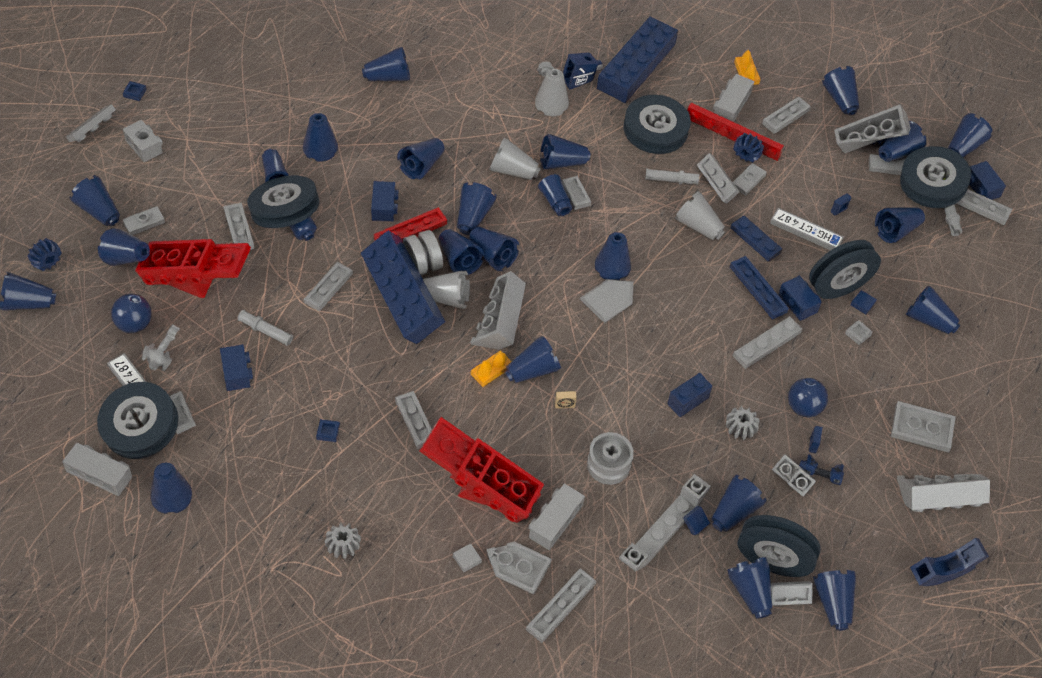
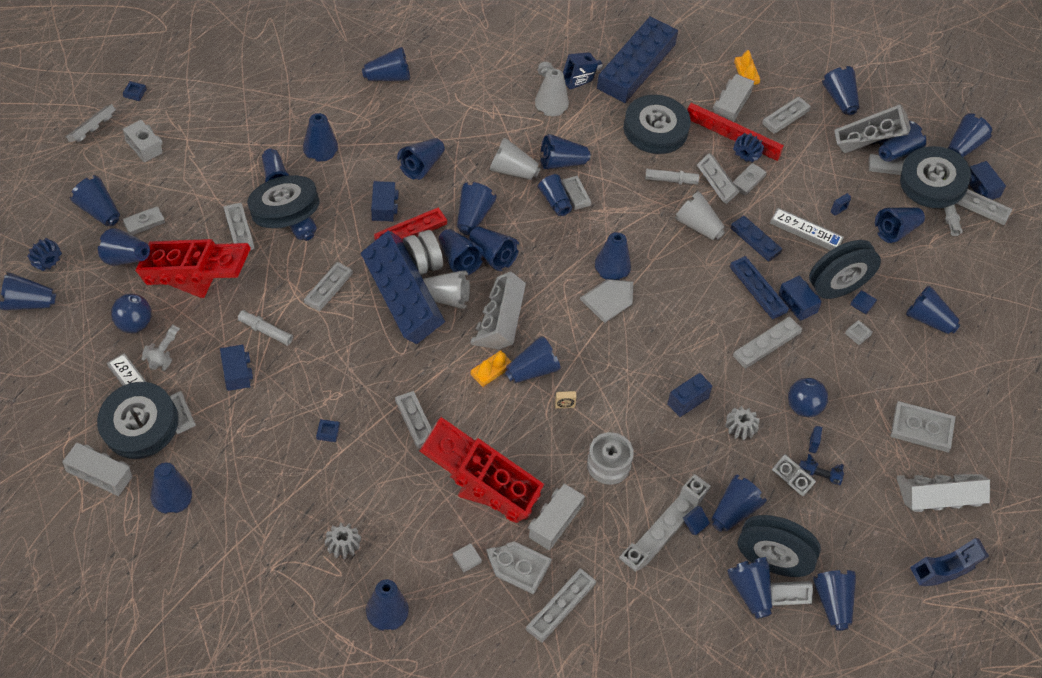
(387, 606): none -> dark blue cone

